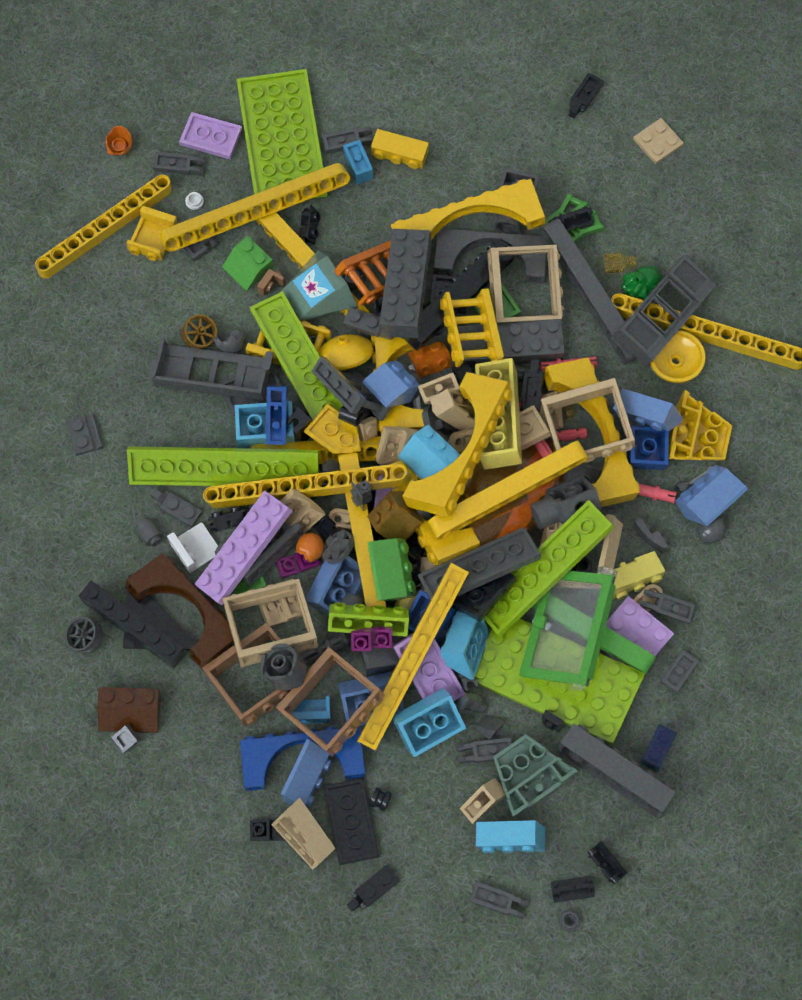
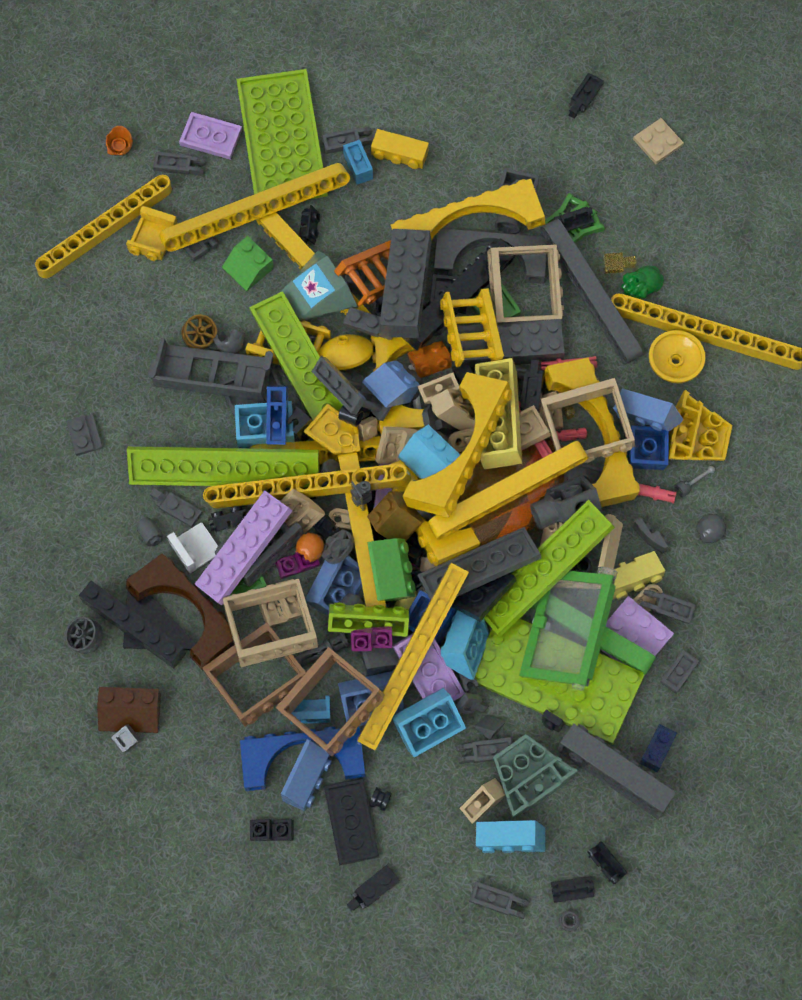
(194, 201): white plate -> none
(267, 282): medium nougat bracket -> none
(284, 667): dark grey brick -> none
(303, 834): tan wedge -> none
(641, 334): dark grey piece -> none
(710, 495): medium blue slope -> none

